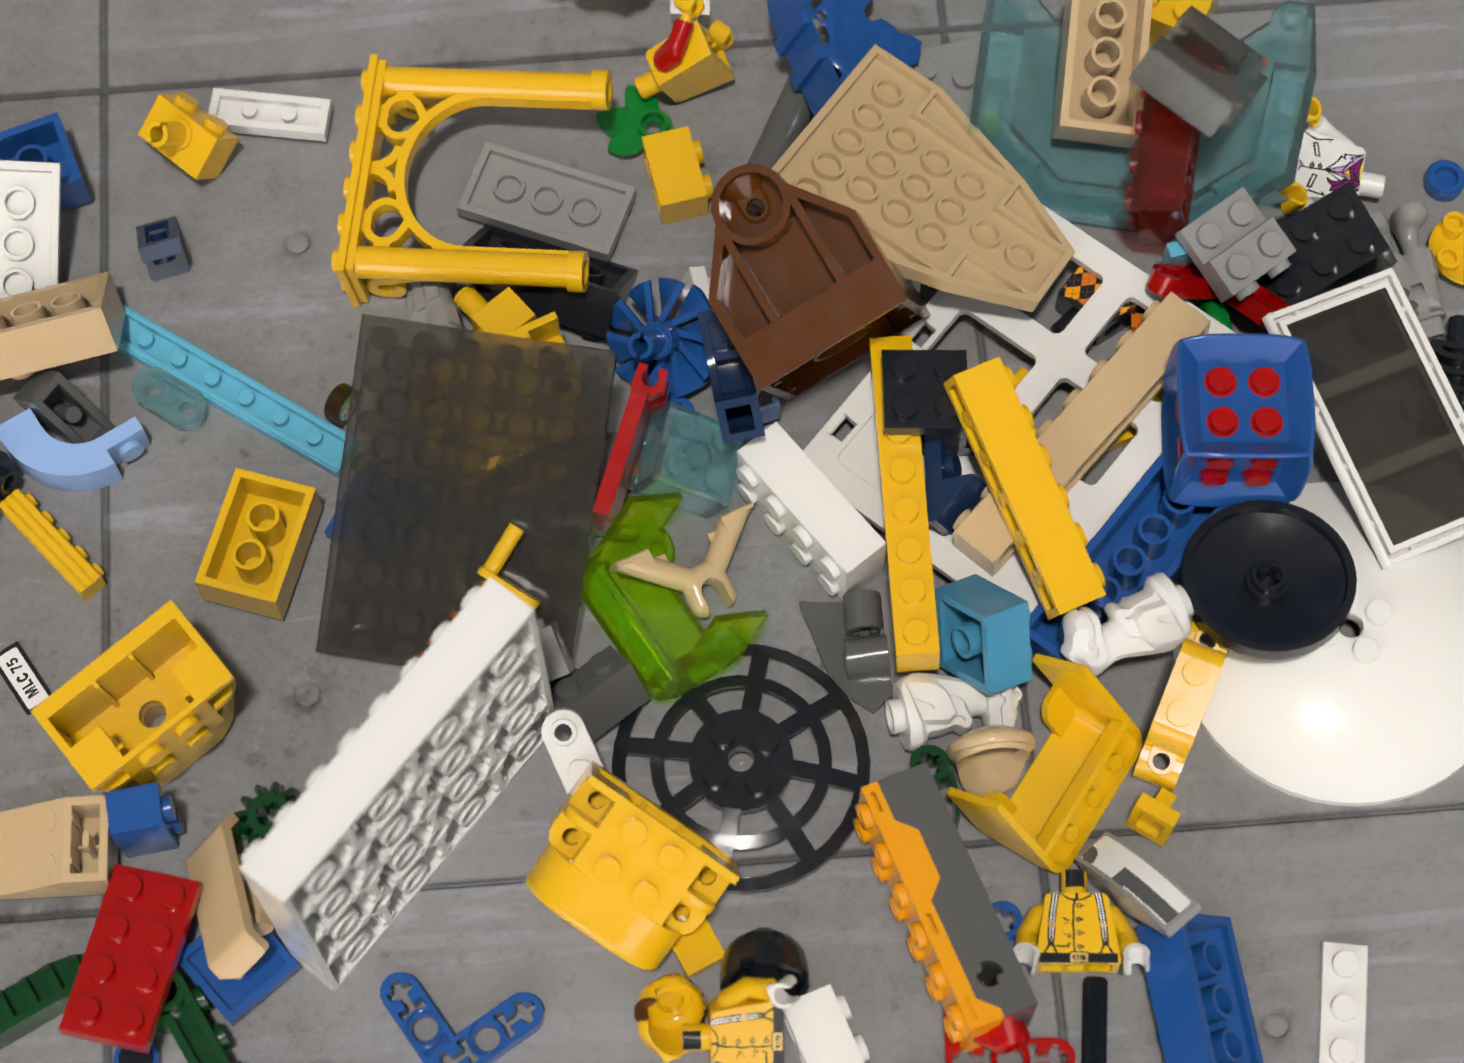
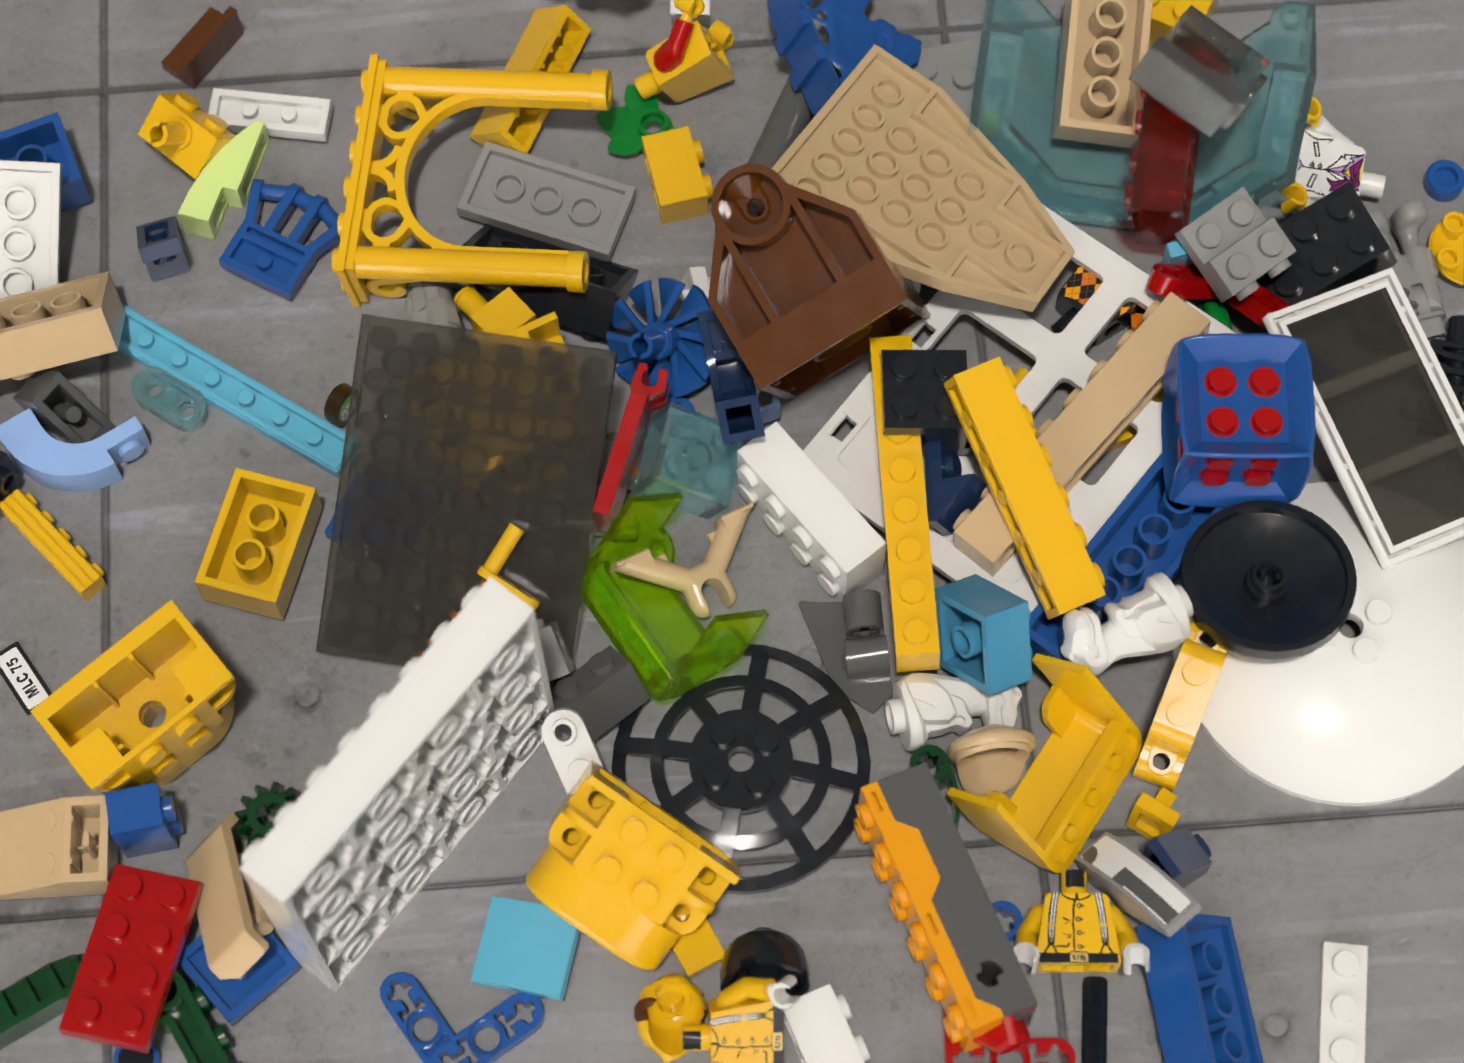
(203, 46): none -> reddish brown panel
(224, 181): none -> yellowish green slope
(271, 258): none -> blue plate
(525, 949): none -> medium azure slope
(546, 45): none -> yellow brick
(1180, 855): none -> dark blue slope

